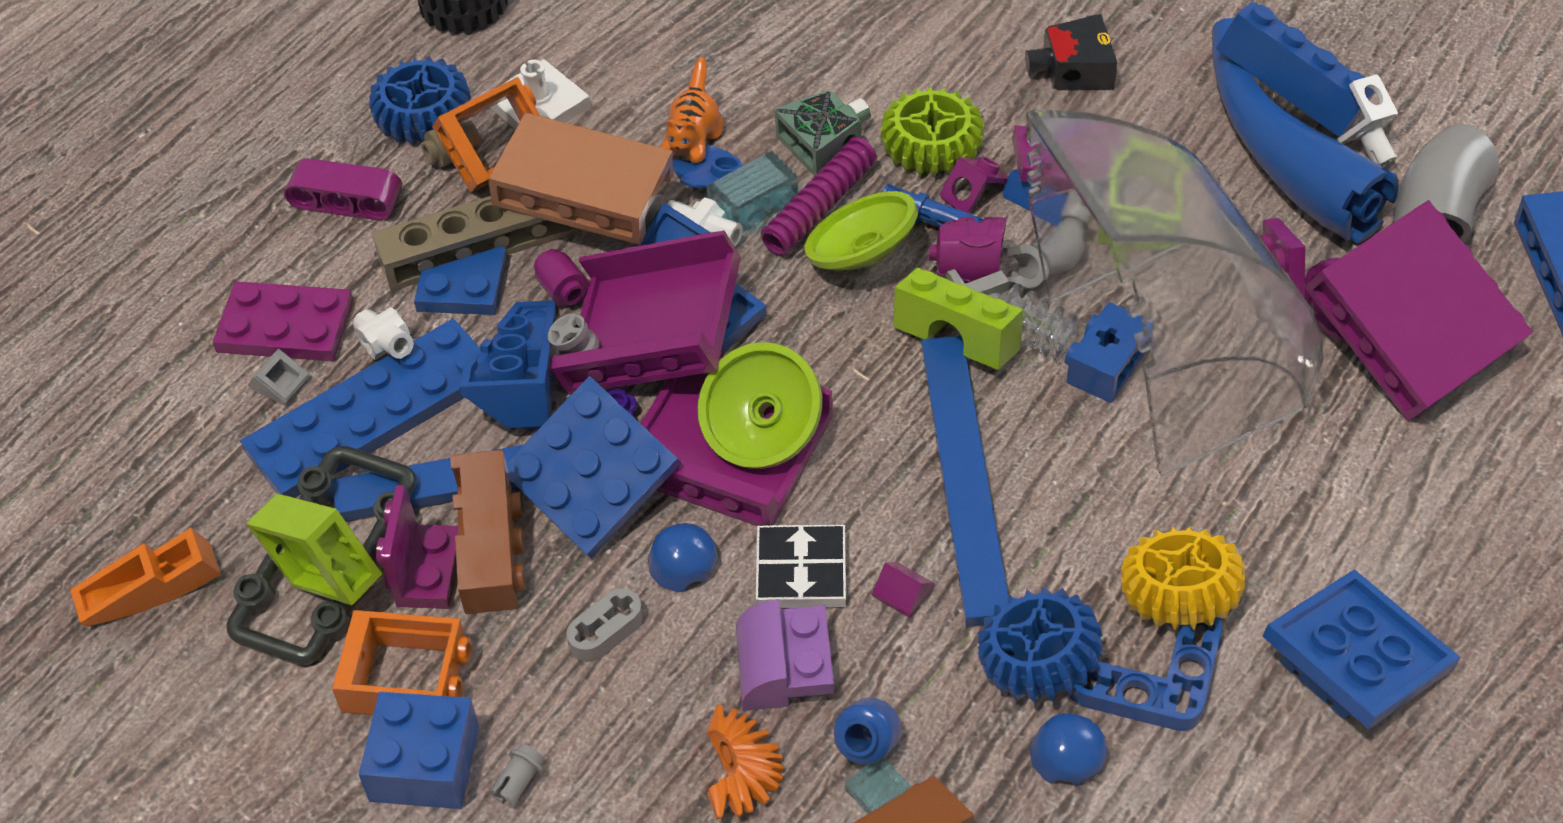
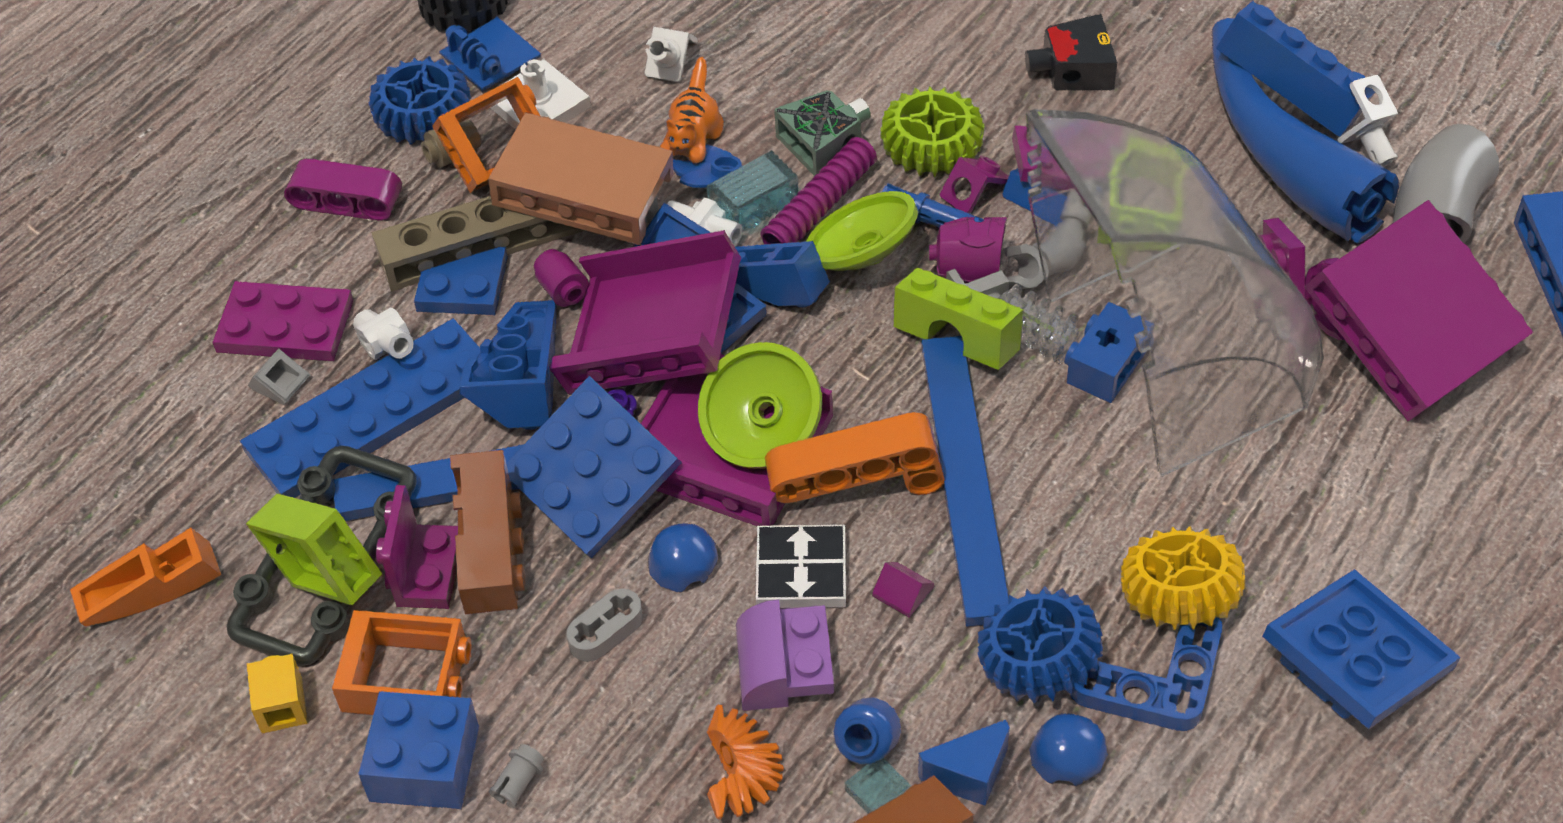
(276, 693): none -> yellow brick
(487, 52): none -> blue hinge
(572, 335): light grey wheel -> none
(667, 53): none -> white bracket
(782, 273): none -> blue slope
(857, 458): none -> orange beam
(968, 763): none -> blue slope

